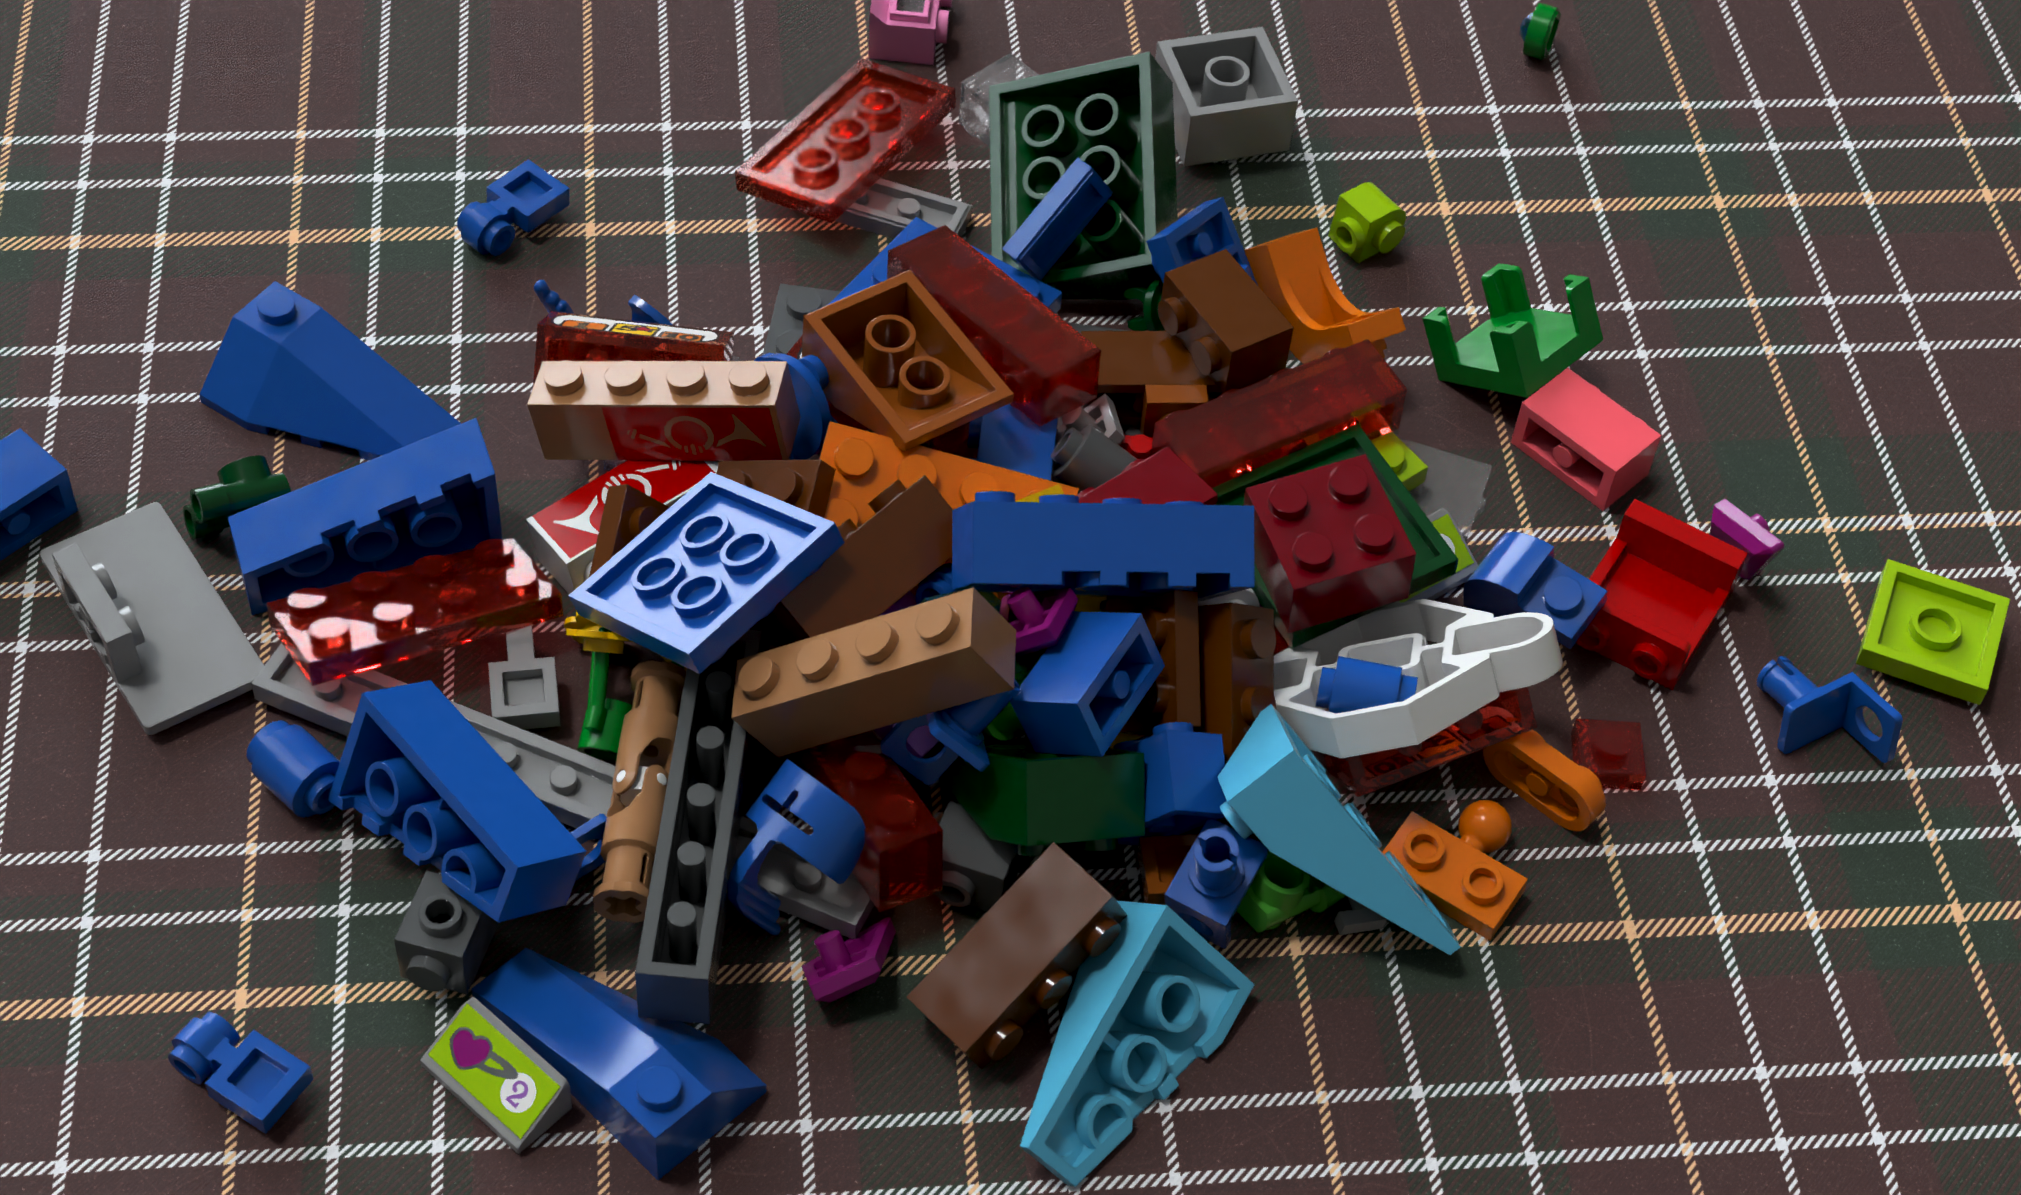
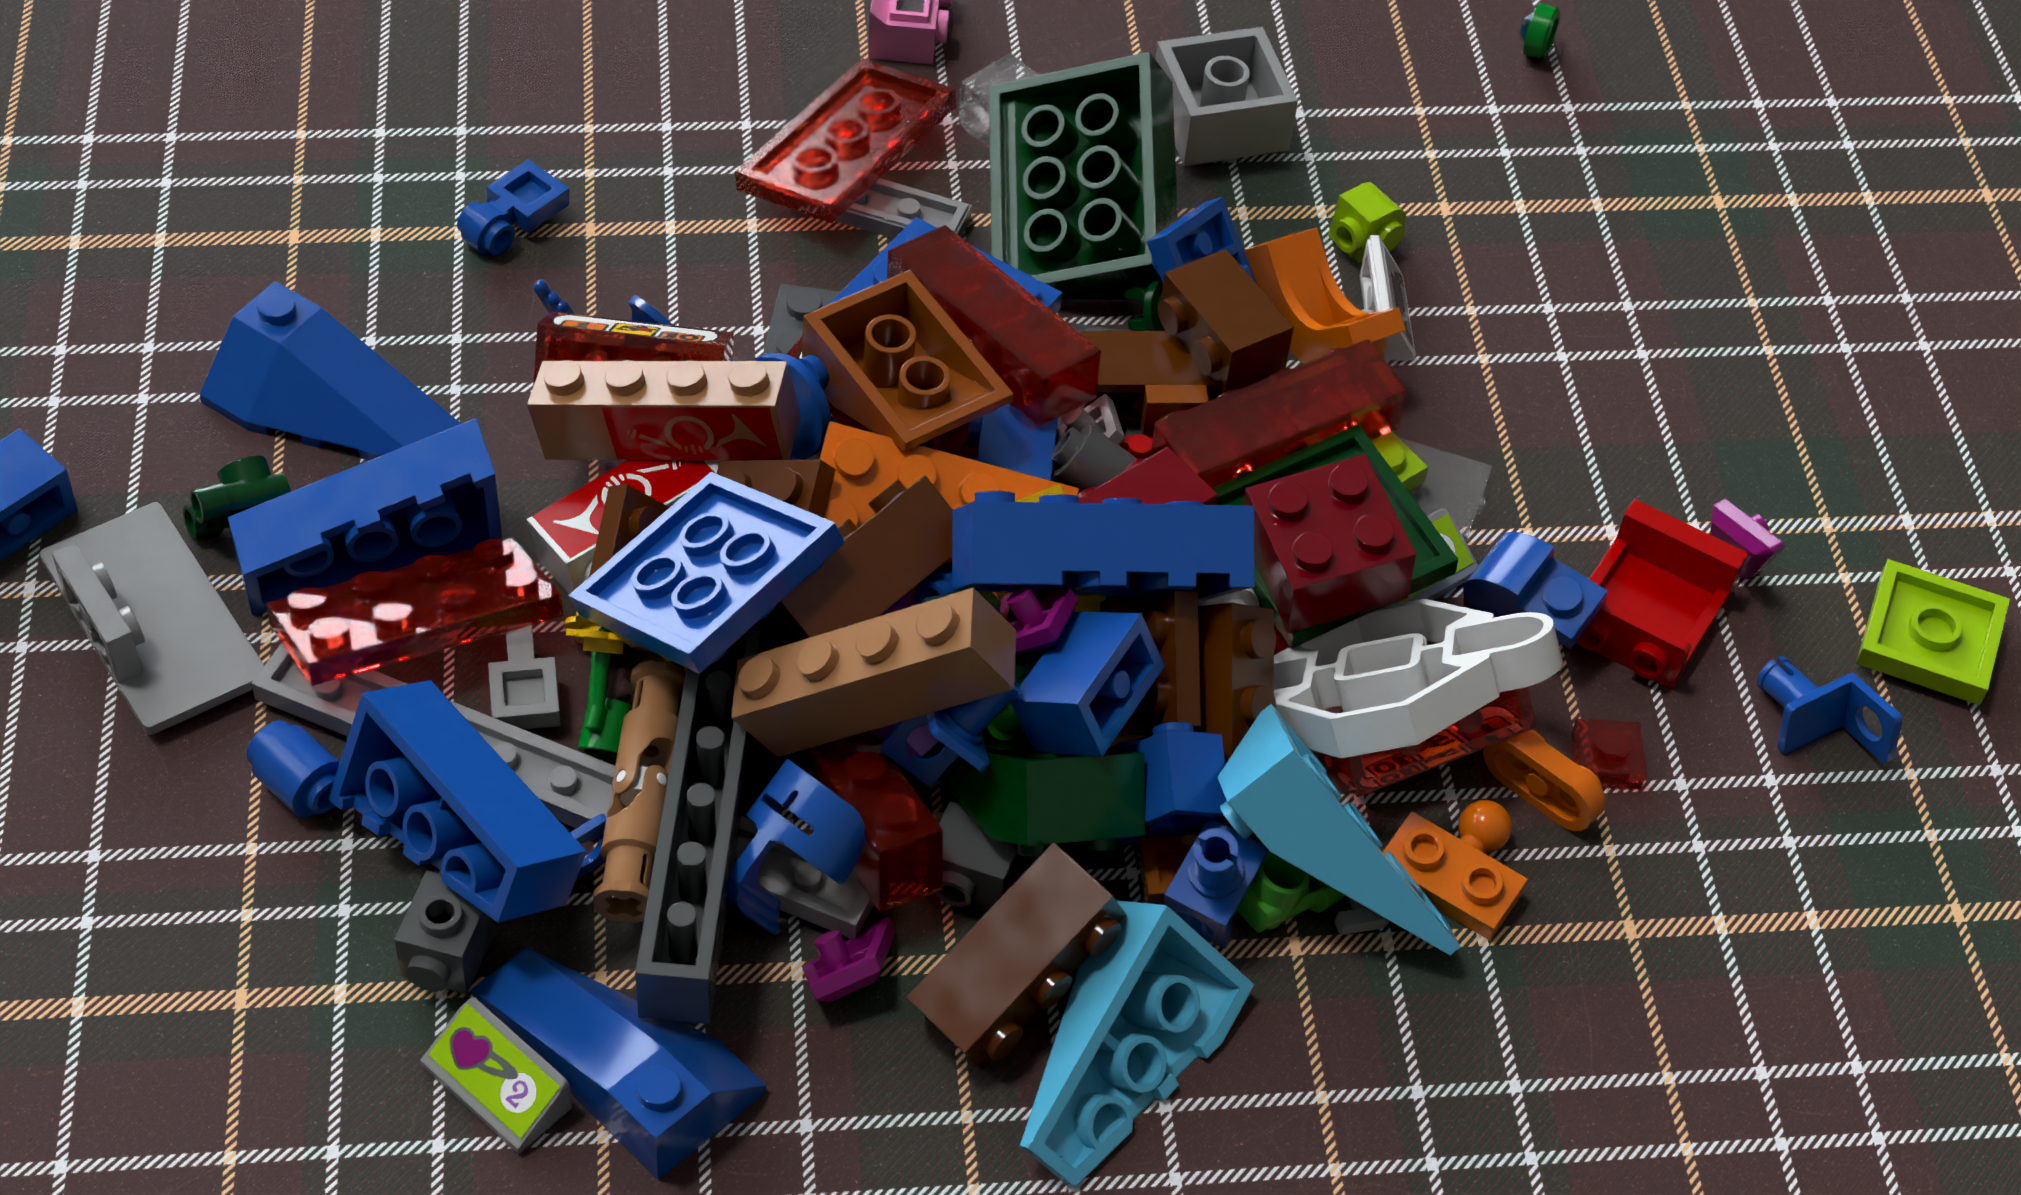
(250, 1080): blue plate -> none
(1058, 219): blue tile -> none
(1362, 685): blue brick -> none
(1383, 290): none -> white slope
(1519, 344): green panel -> none
(1585, 439): coral brick -> none

